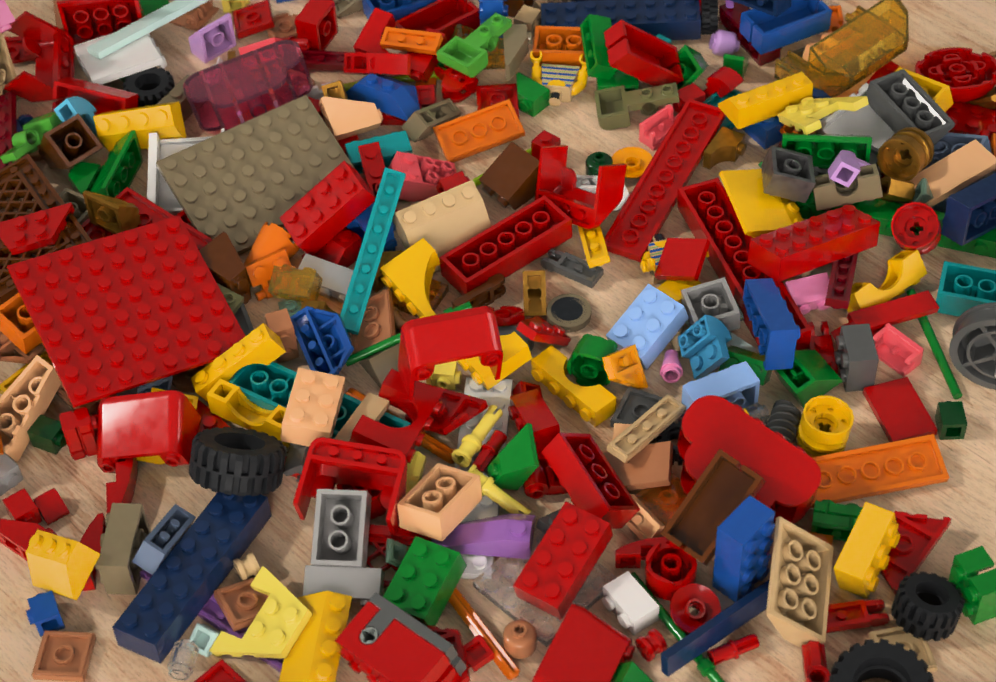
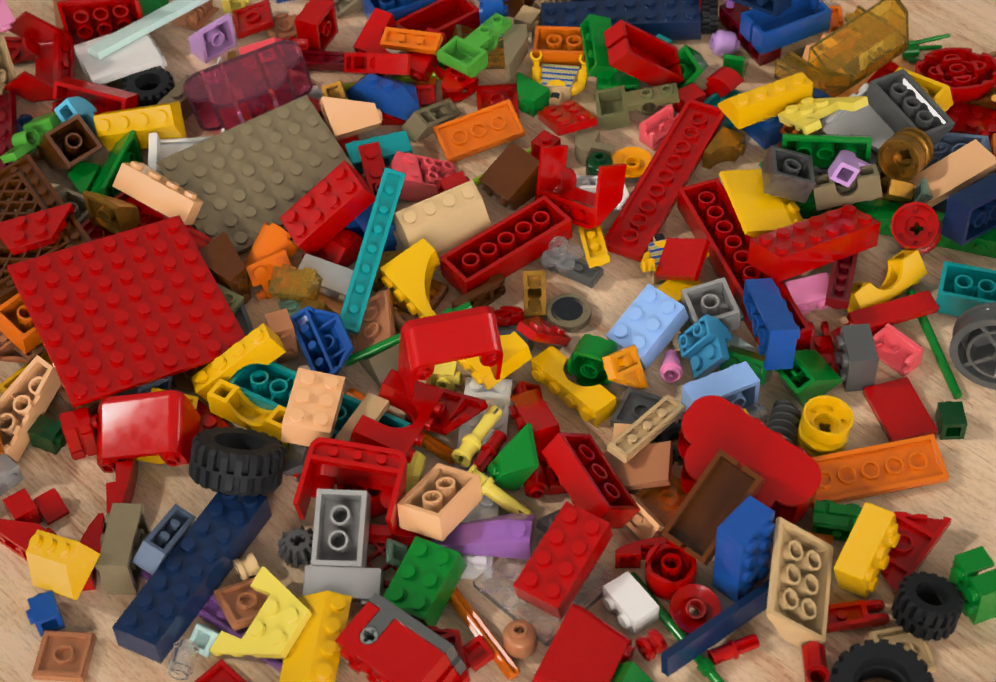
(157, 191): none -> light nougat wedge
(296, 546): none -> dark grey gear
(561, 254): none -> clear plate
(566, 118): none -> red plate
(587, 142): none -> dark tan brick
(913, 47): none -> green plant

